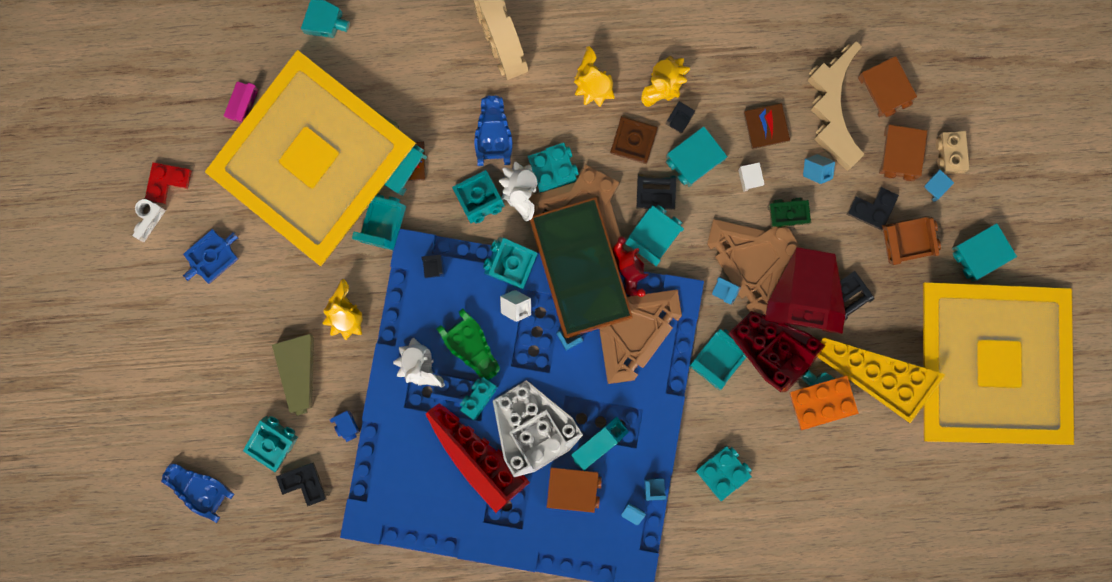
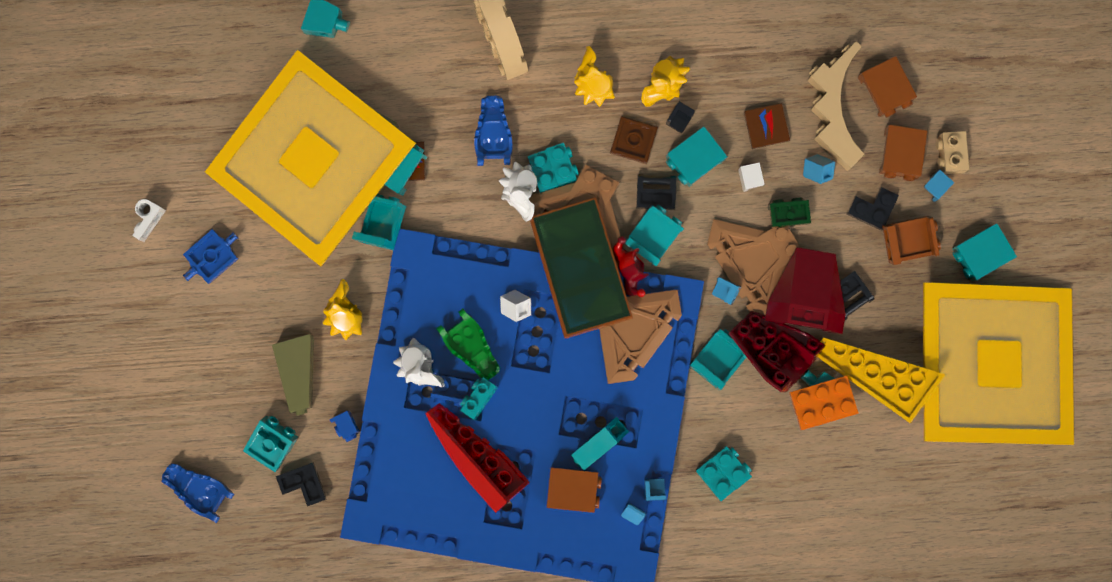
(162, 177): red plate -> none
(241, 101): dark pink panel -> none
(433, 266): black panel -> none
(478, 197): teal plate -> none
(509, 262): teal plate -> none
(532, 429): white wedge -> none
(570, 342): dark azure panel -> none

